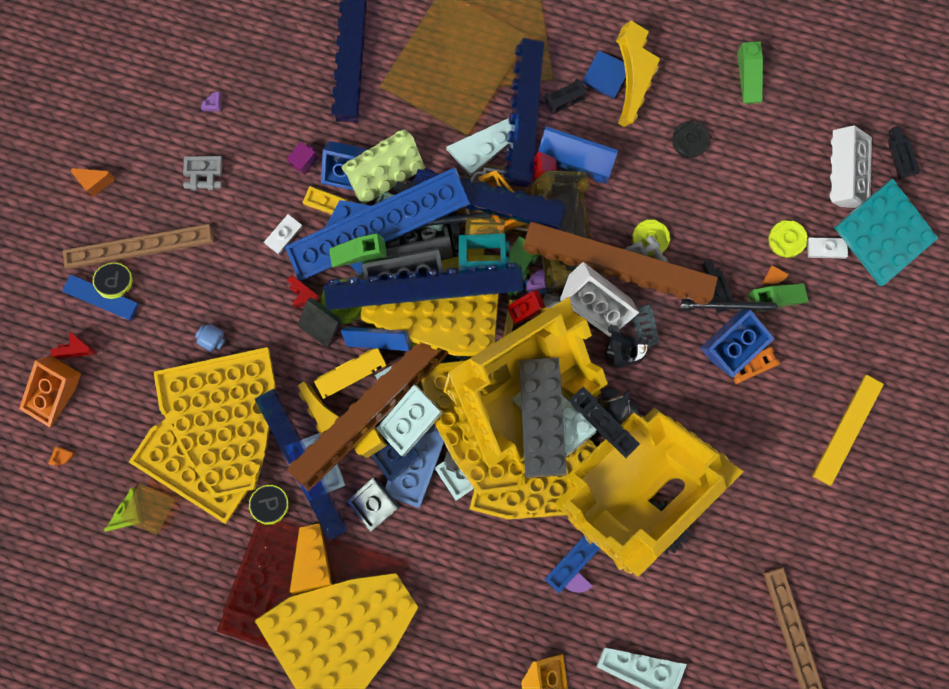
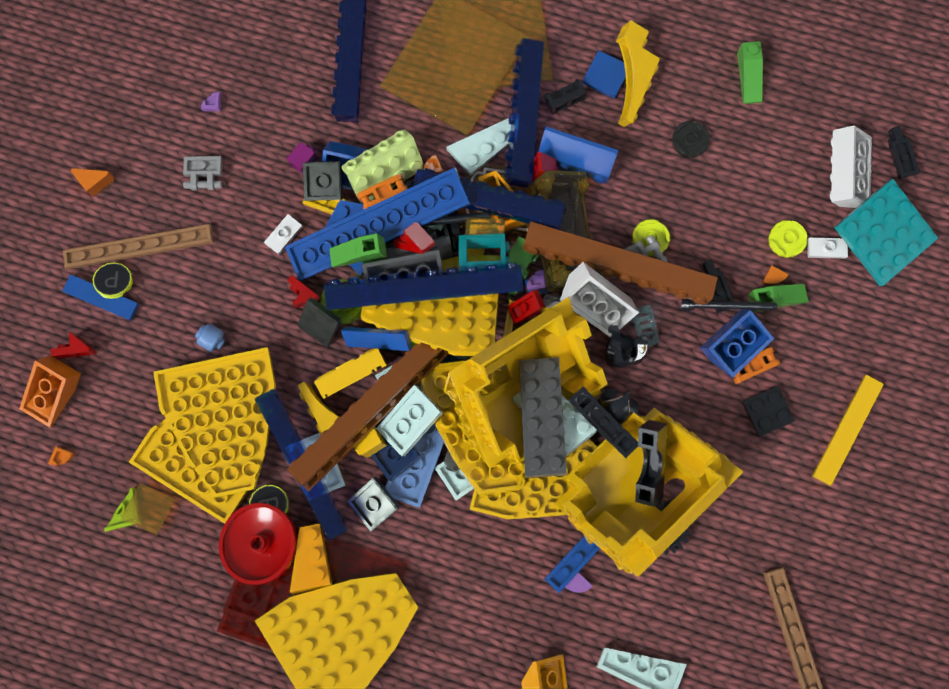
(257, 544): none -> red dish
(322, 181): none -> pearl dark grey tile
(382, 190): none -> orange plate
(414, 240): none -> slope
(433, 164): none -> orange tile
(653, 441): none -> black arch
(768, 411): none -> black plate

